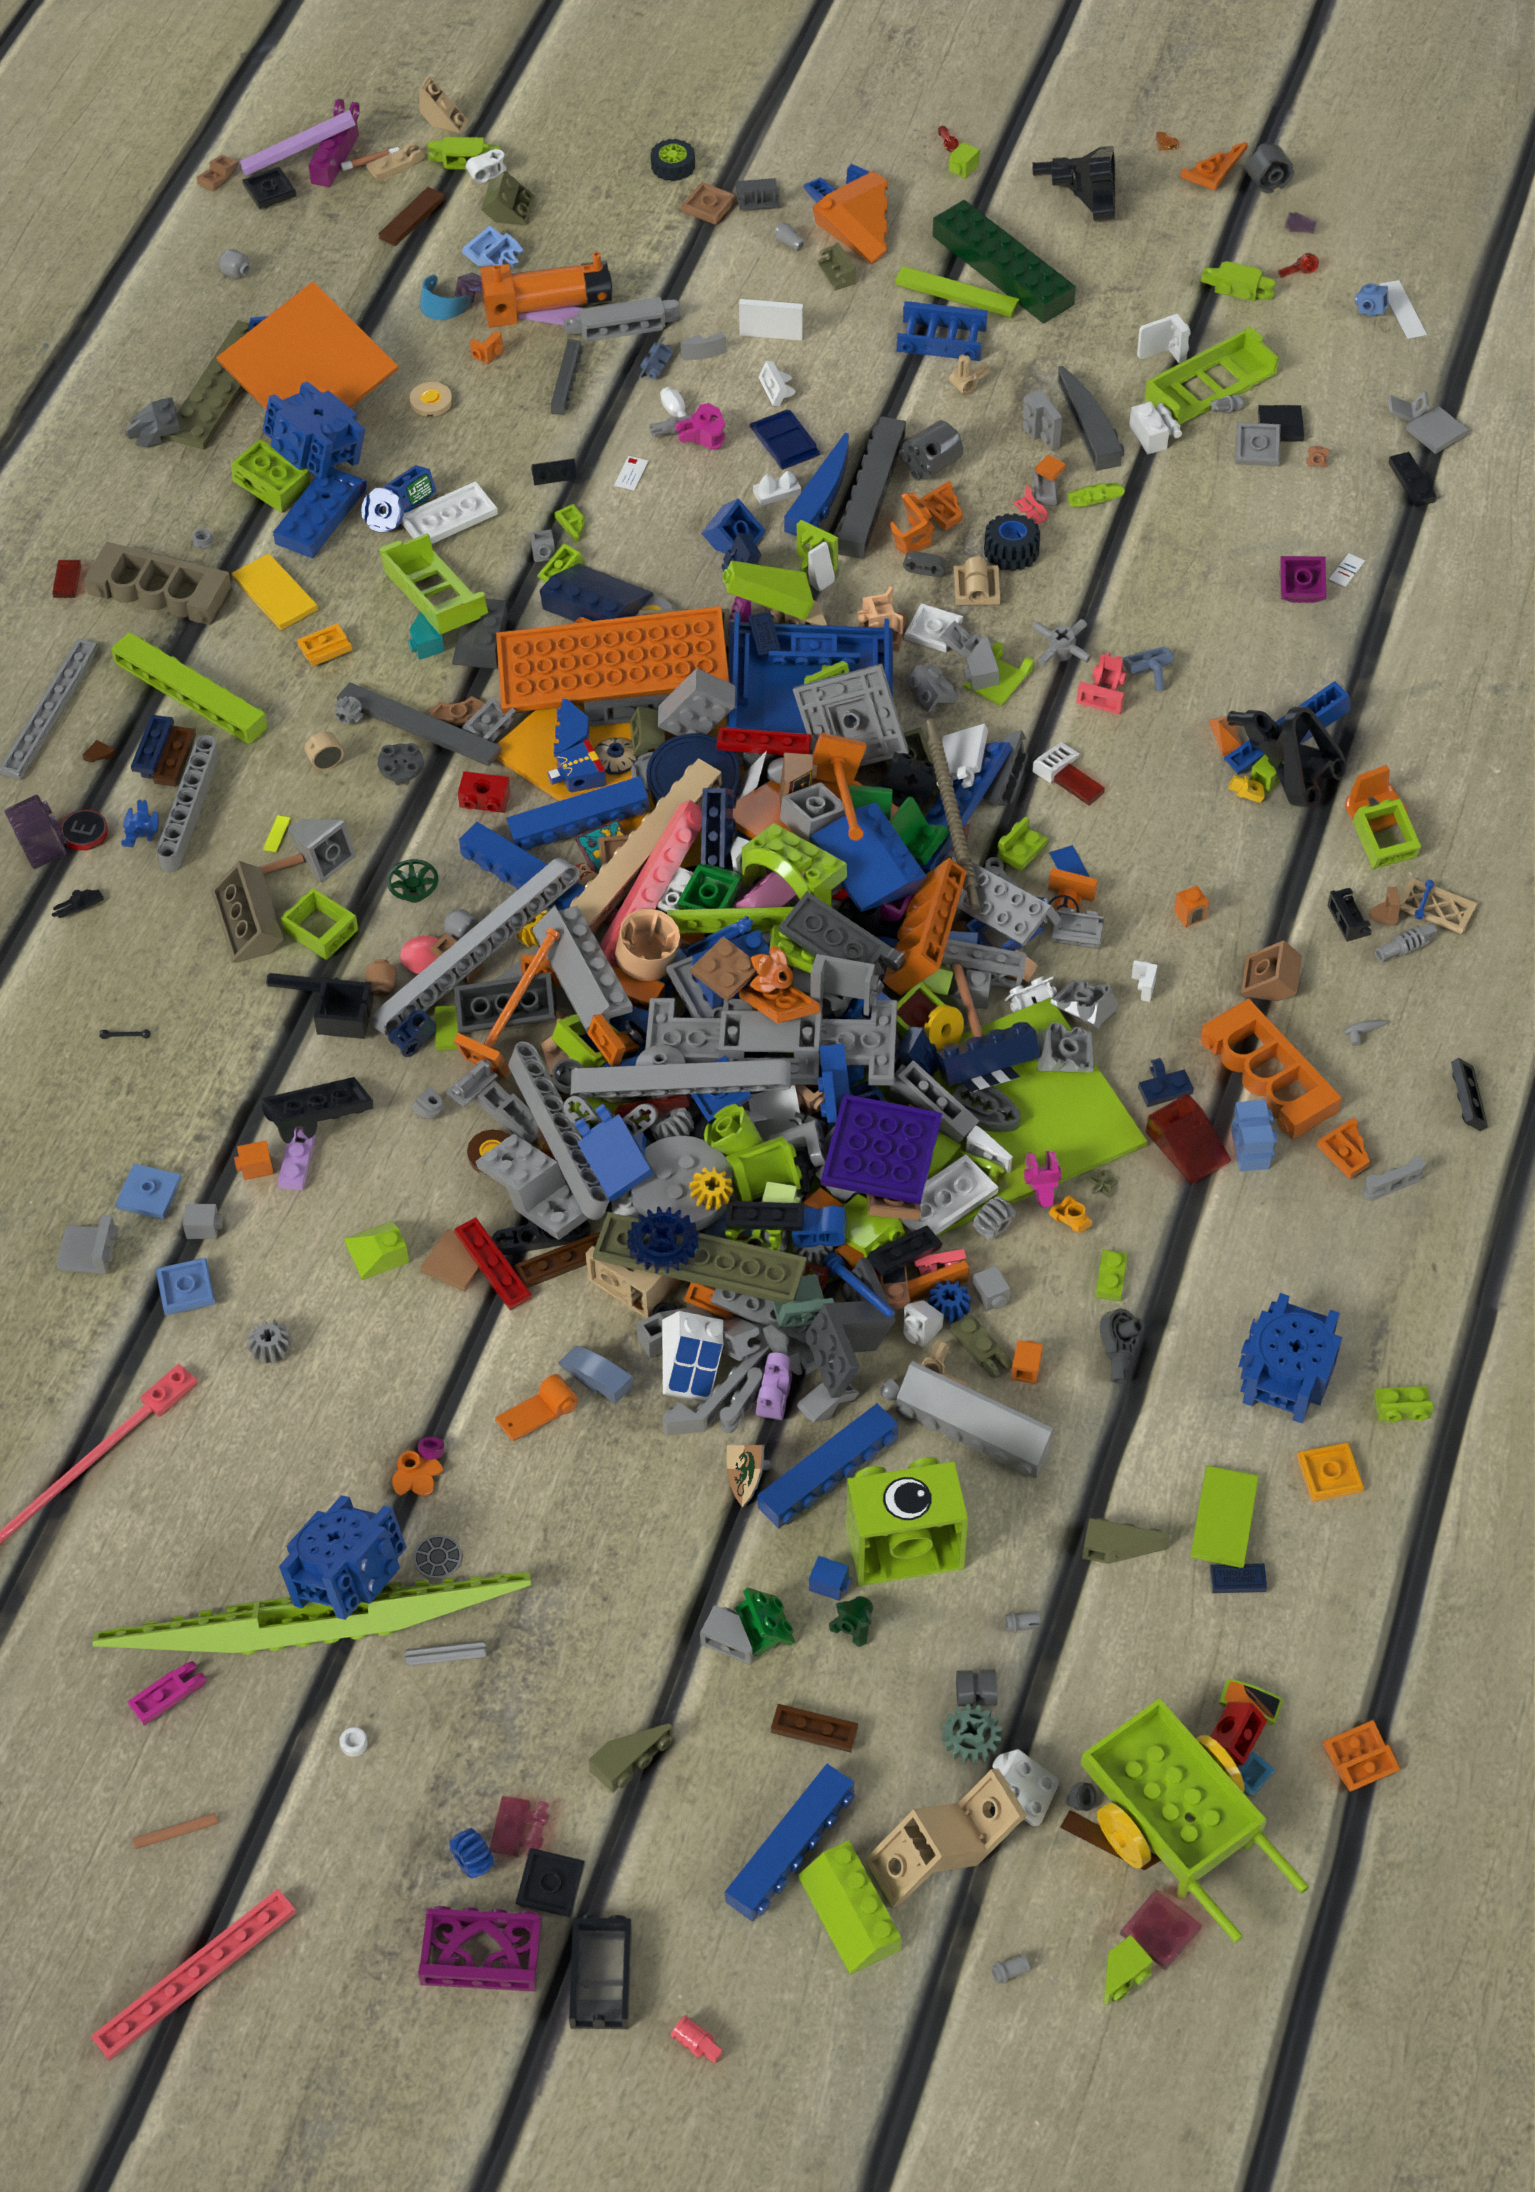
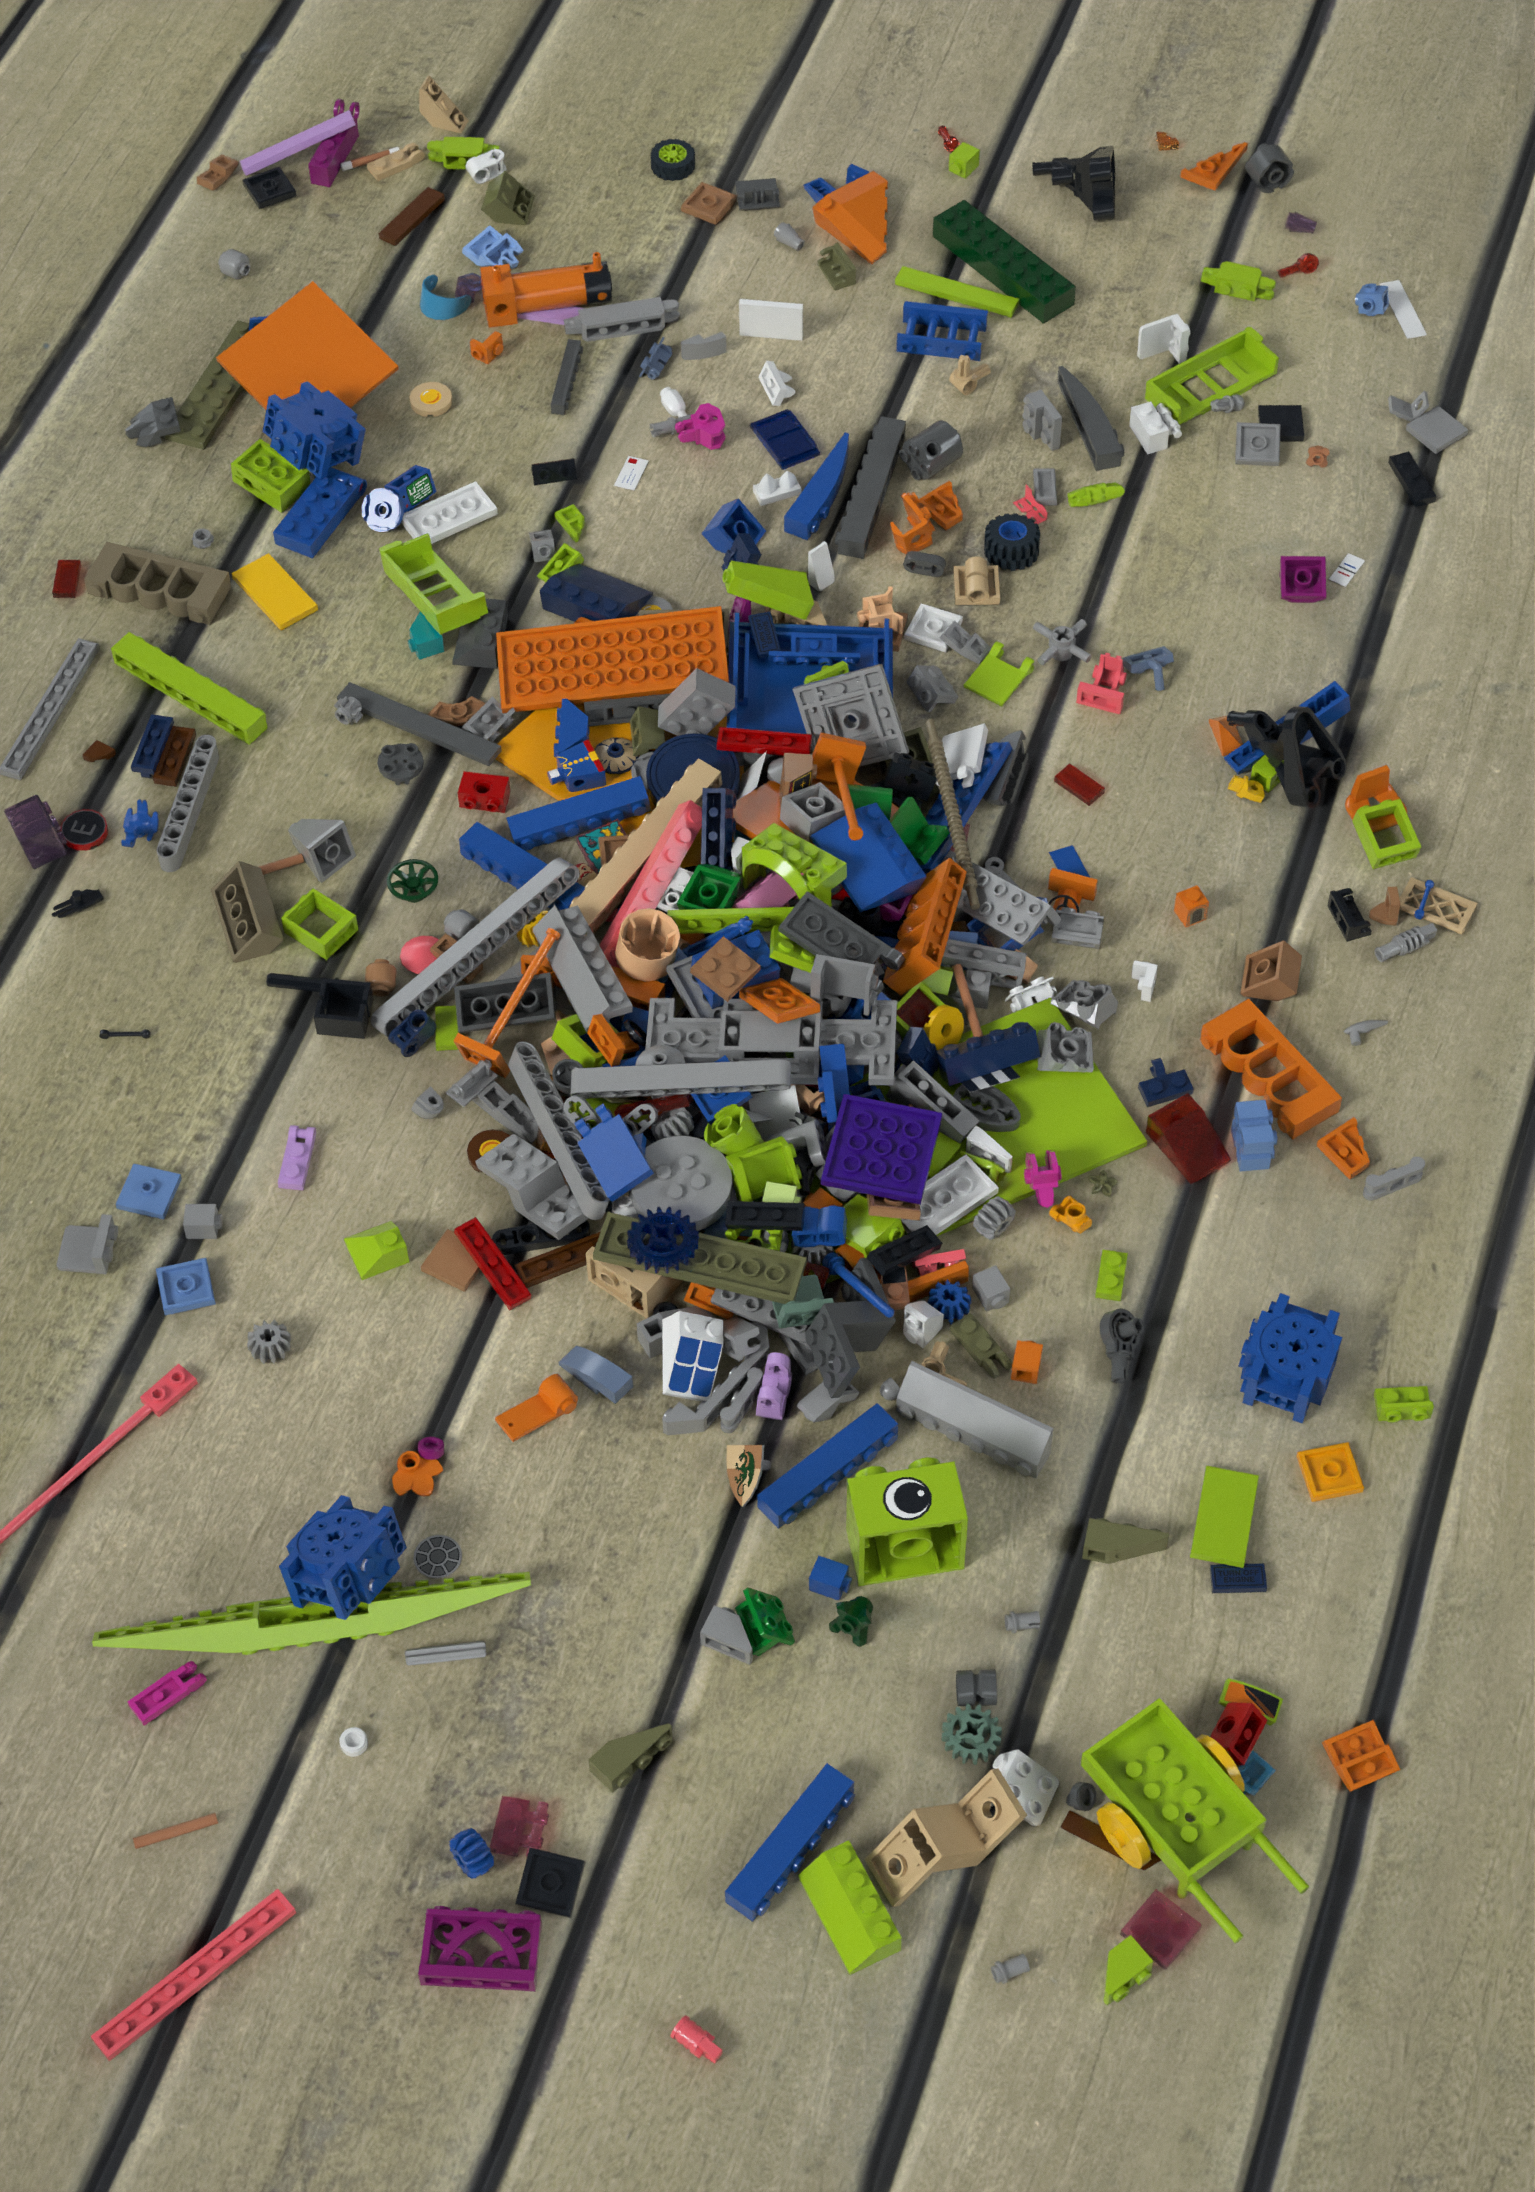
(254, 1160): orange brick -> none
(276, 833): neon yellow window -> none
(315, 1104): black hinge -> none
(324, 645): light orange plate -> none
(324, 751): tan piece -> none
(600, 1972): door -> none
(707, 1179): yellow gear -> none
(769, 969): orange plate -> none
(779, 1343): light grey slope -> none
(814, 1728): reddish brown plate -> none
(815, 536): lime piece -> none
(981, 666): light grey slope -> none
(1021, 845): lime bracket -> none
(1046, 772): white slope -> none
(1050, 467): orange tile -> none
(1469, 1094): black plate -> none

